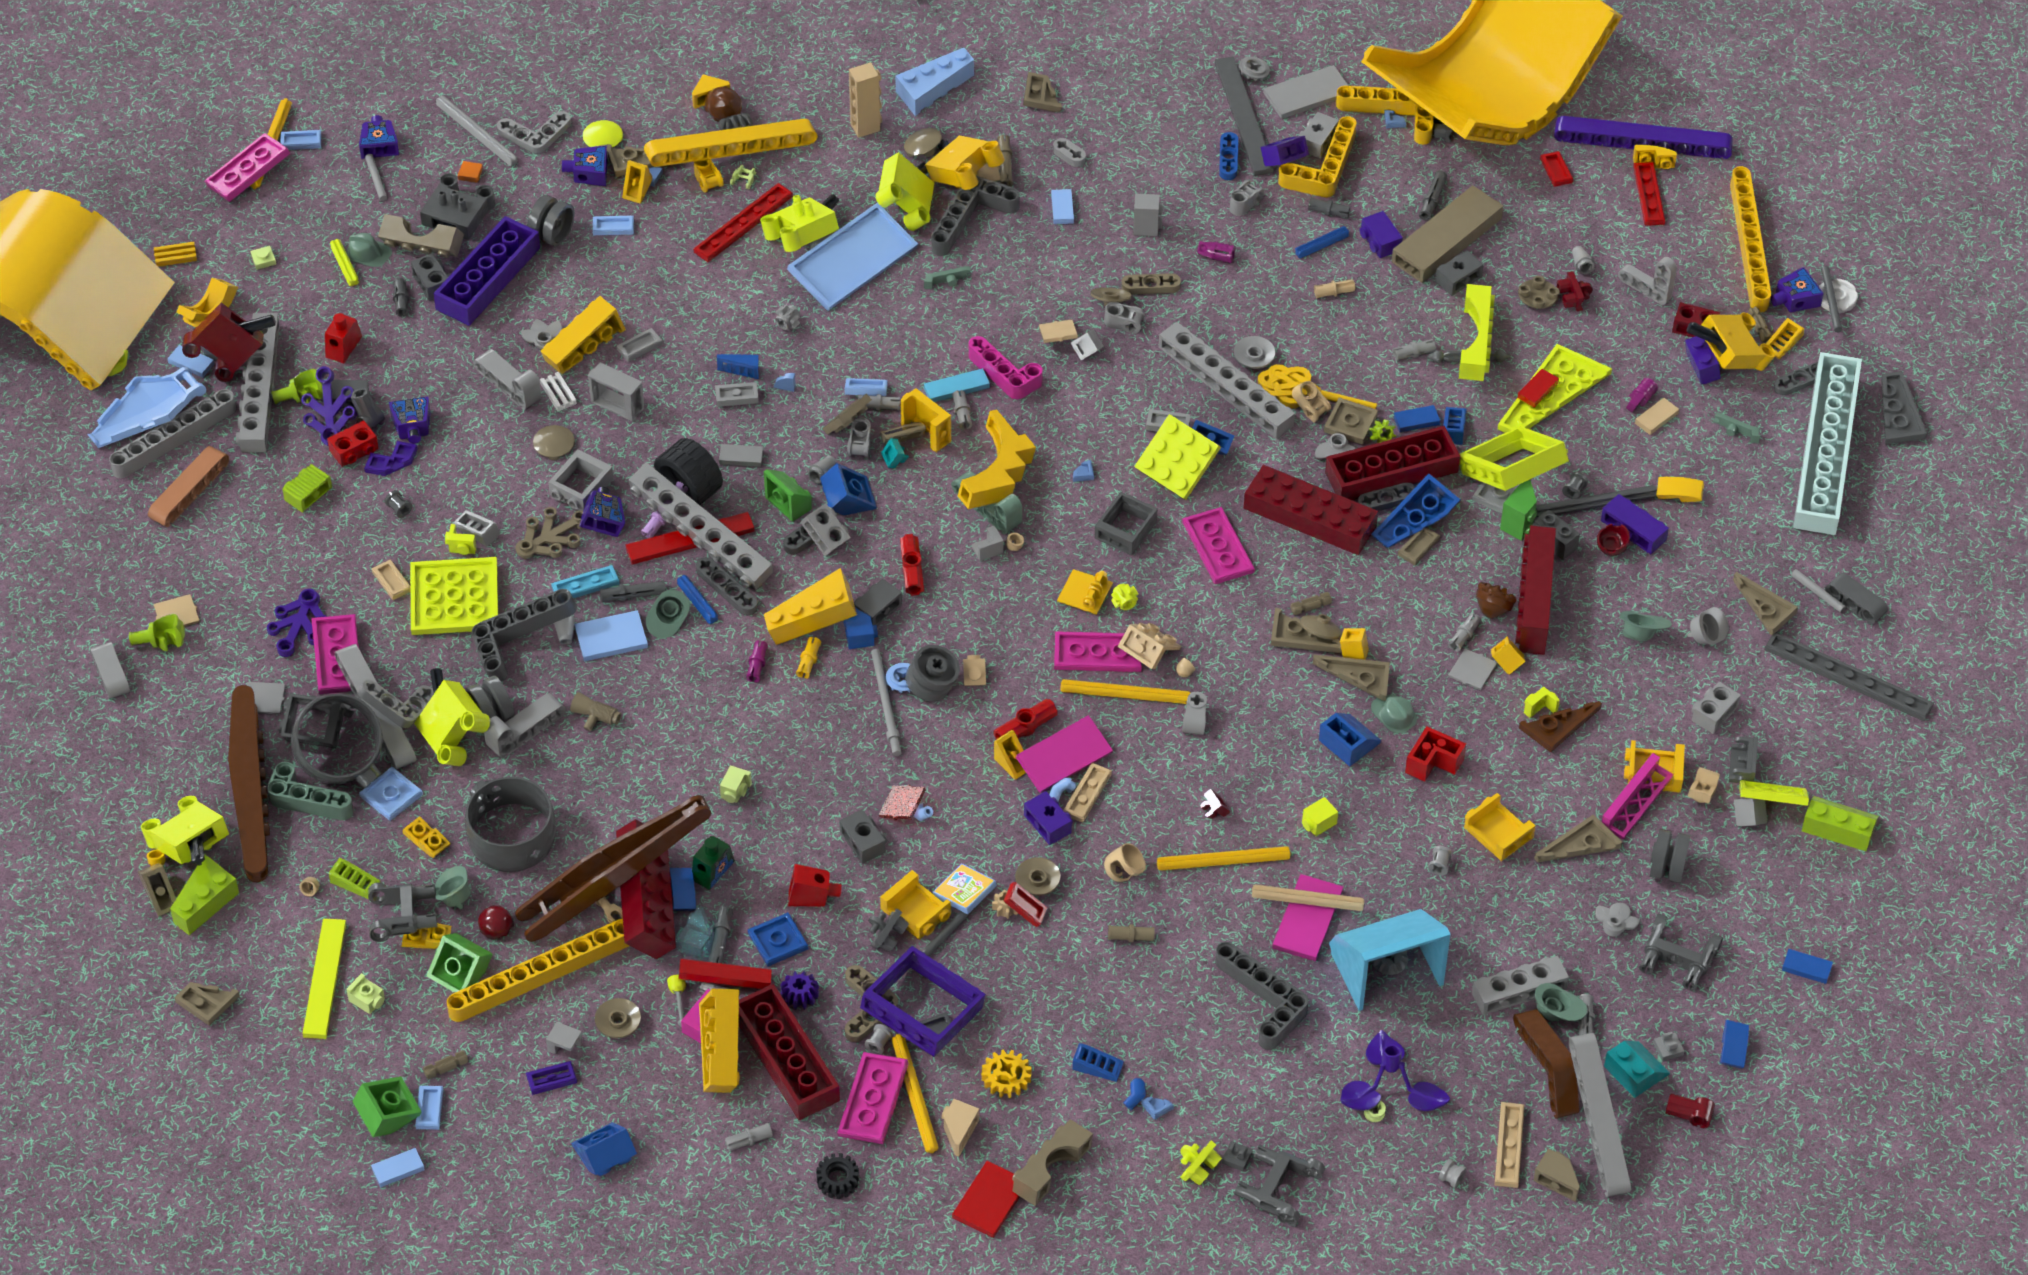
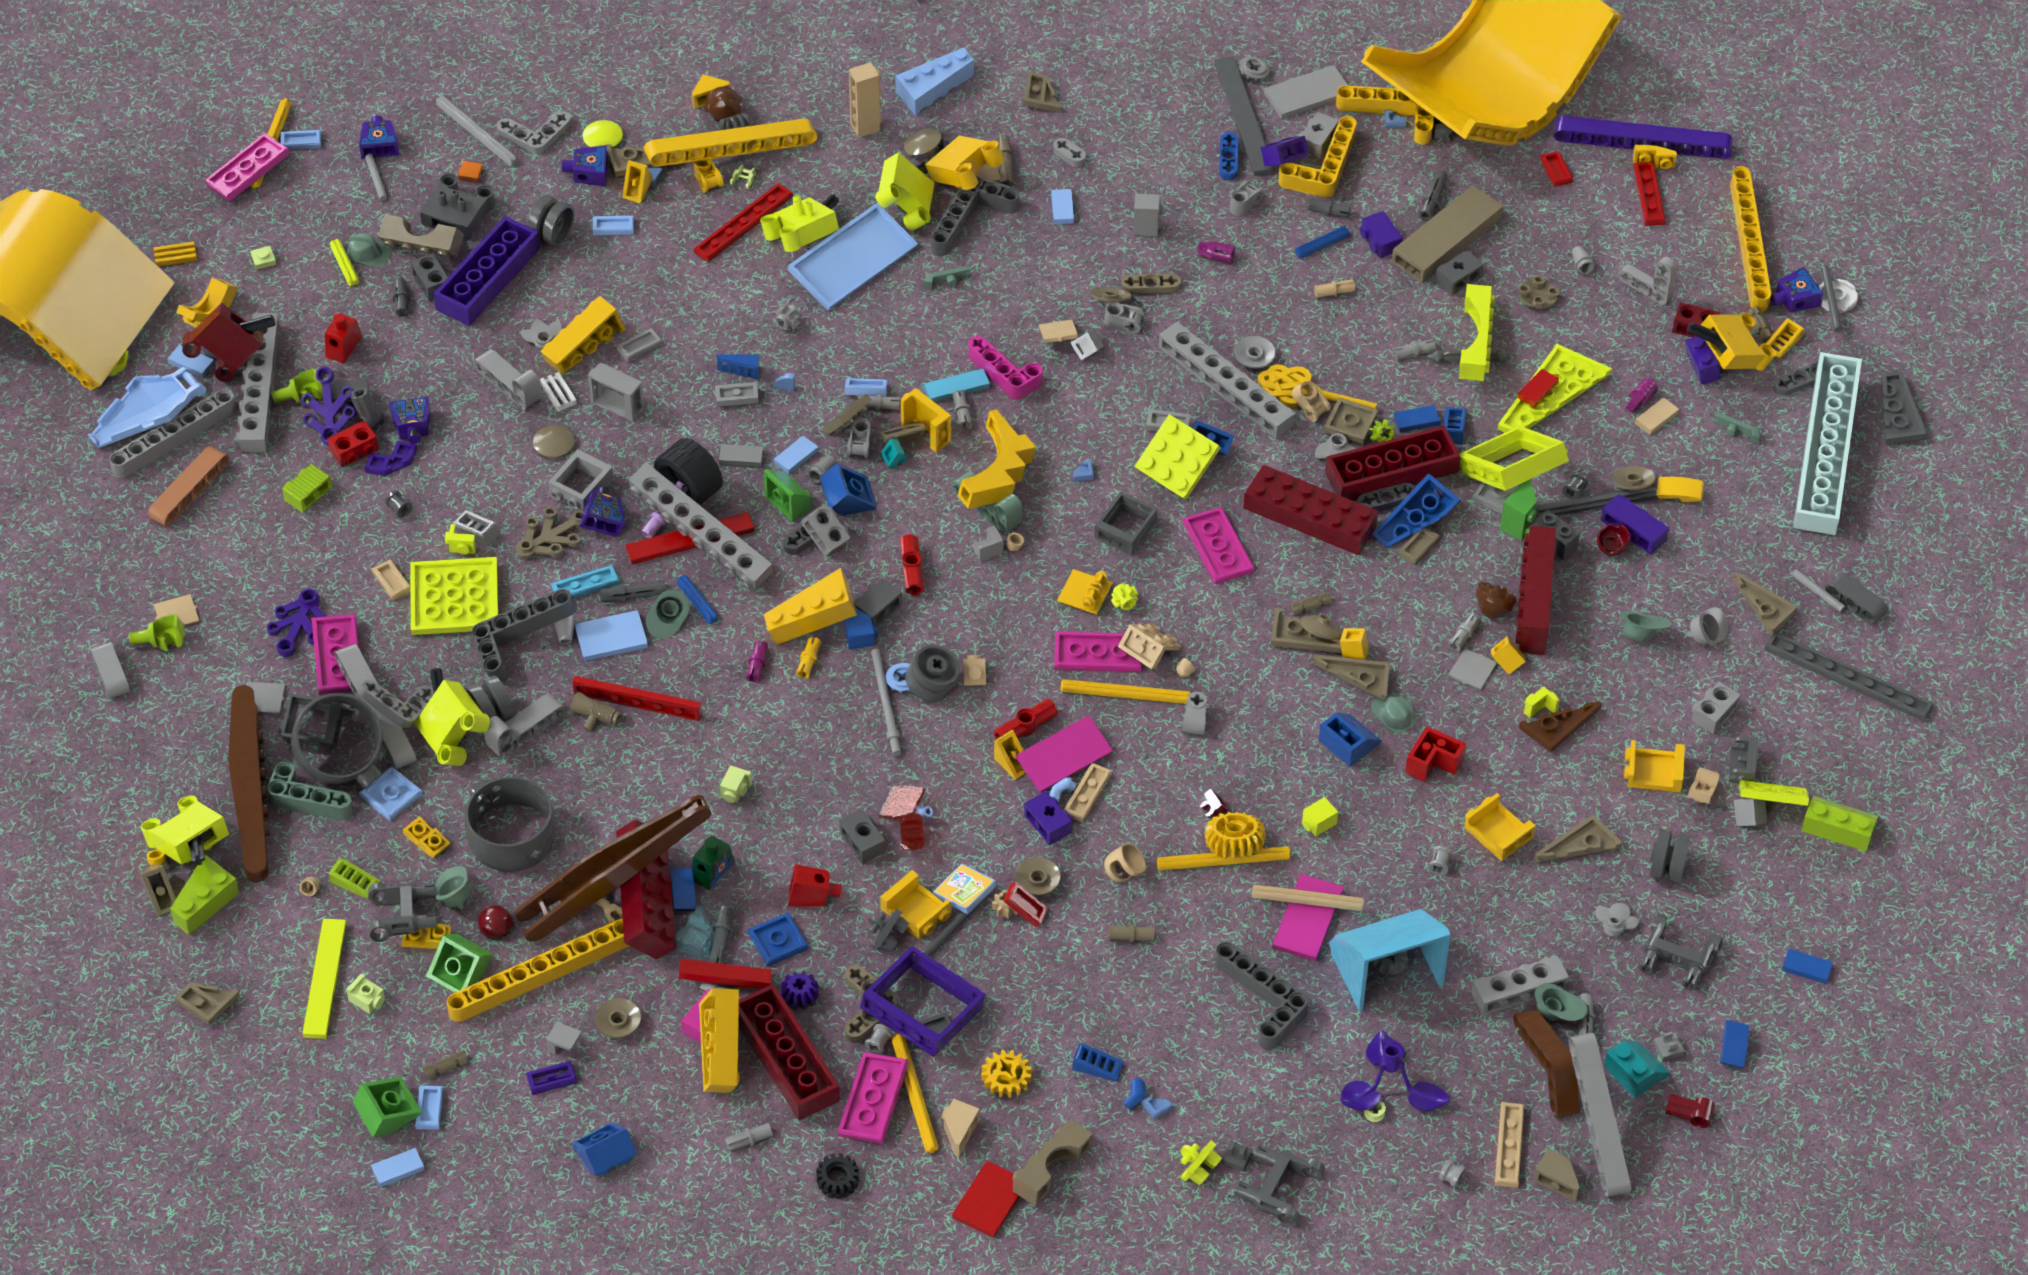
(638, 698): none -> red tile
(677, 986): neon yellow hinge -> none
(728, 585): dark grey beam -> none
(796, 455): none -> light blue tile
(911, 831): none -> clear red gear
(1235, 835): none -> yellow gear
(1577, 291): dark red hips -> none
(1630, 791): dark pink fence -> none
(1633, 477): none -> dark tan dish

